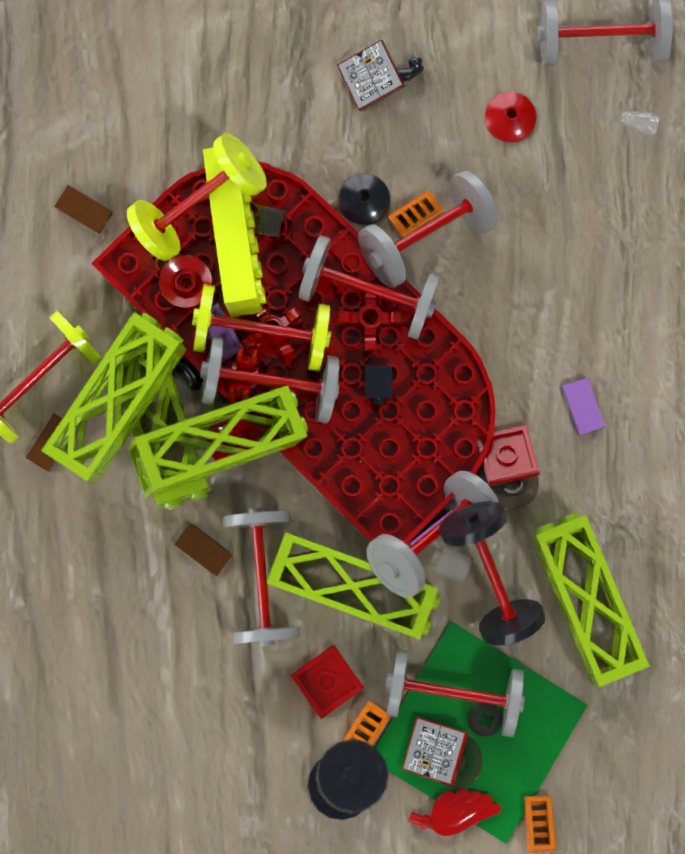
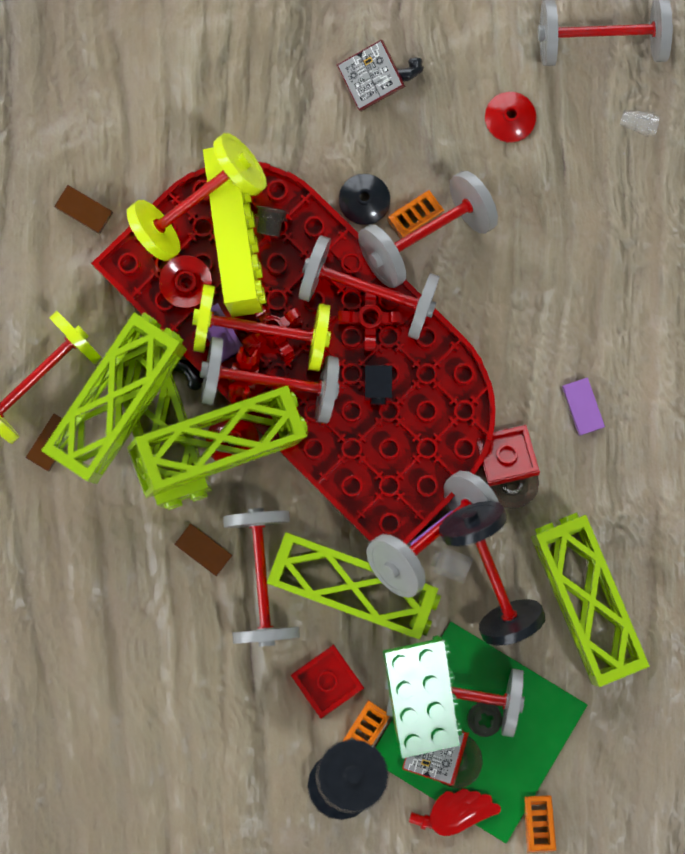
(422, 697): none -> bracket

